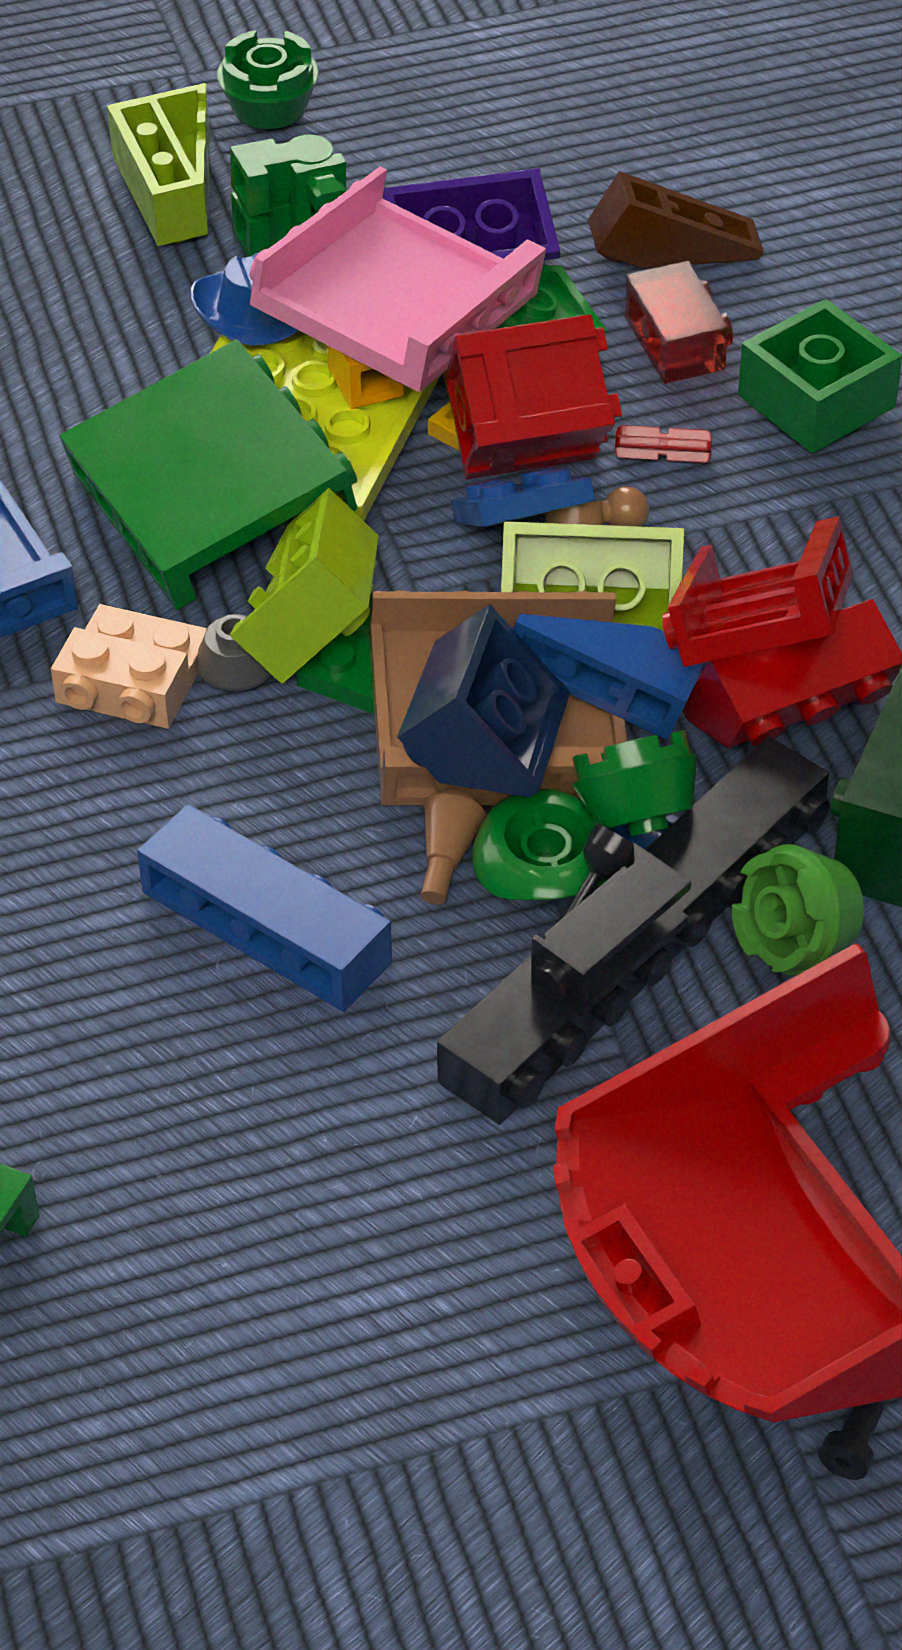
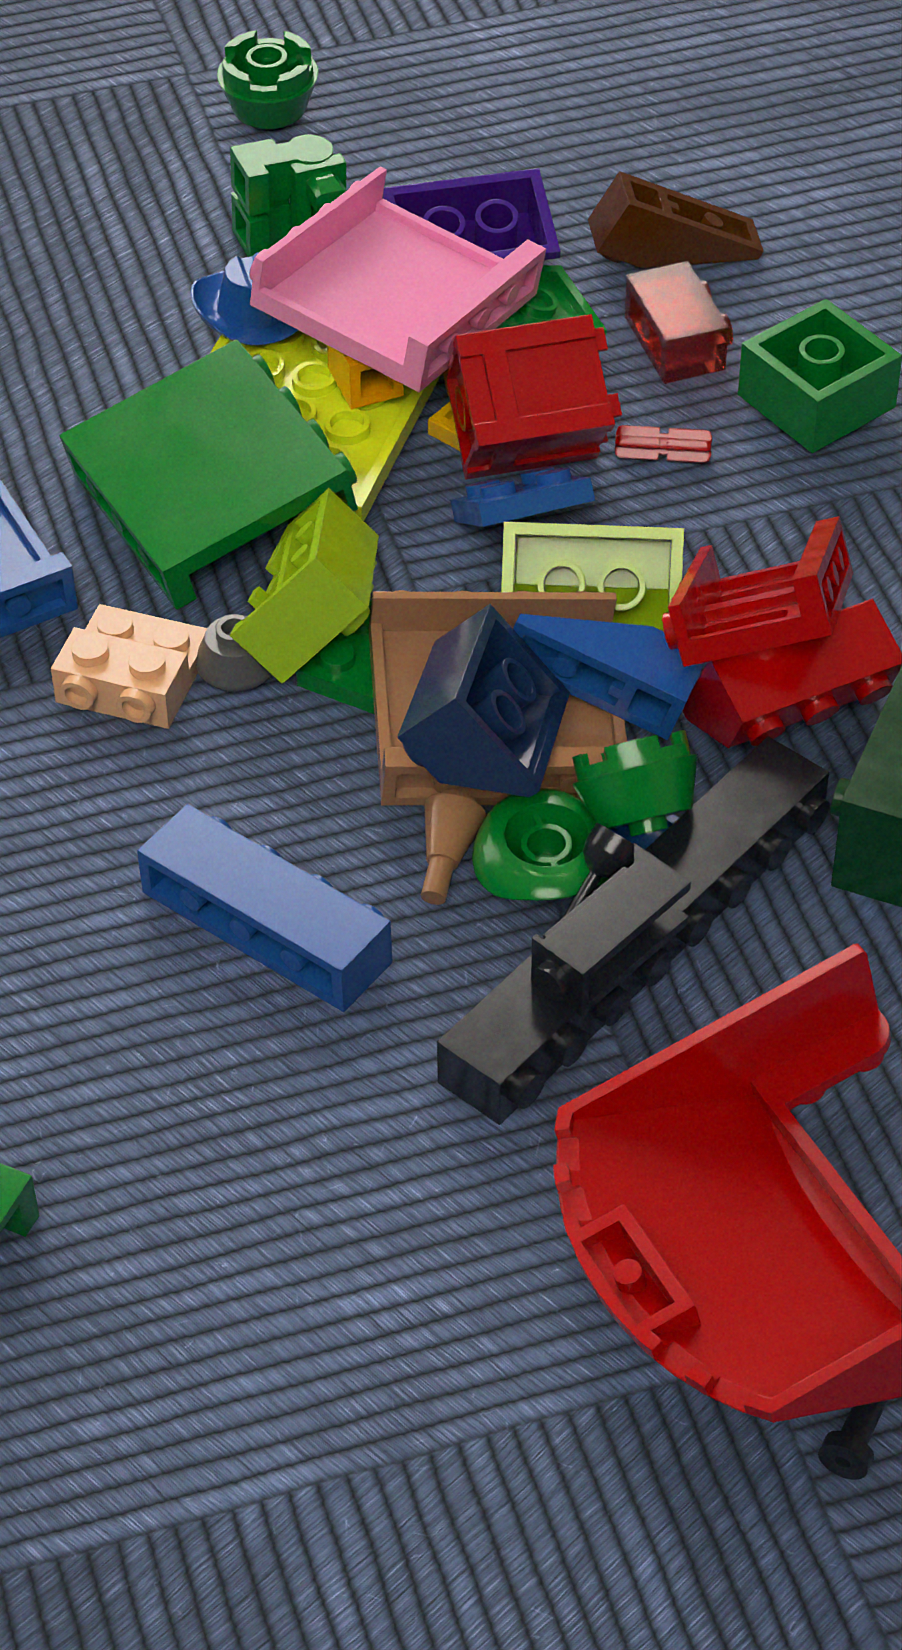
(165, 159): lime wedge -> none
(621, 508): medium nougat plate -> none
(797, 908): bright green cone -> none

